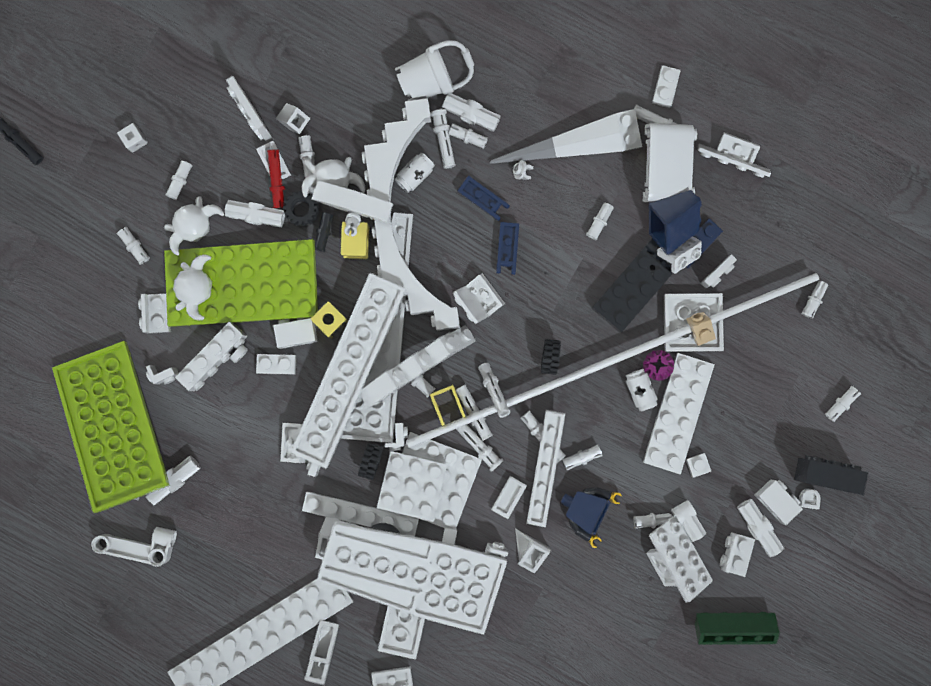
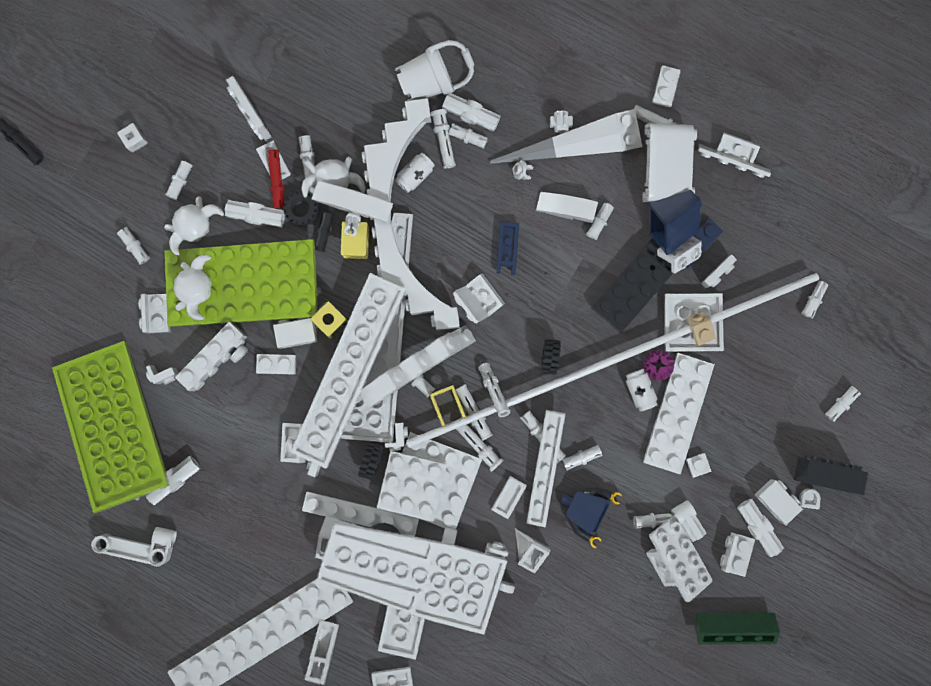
(293, 118): white brick -> none
(482, 197): dark blue hinge -> none
(506, 586): none -> white tile
(561, 121): none -> white gear
(567, 206): none -> white slope

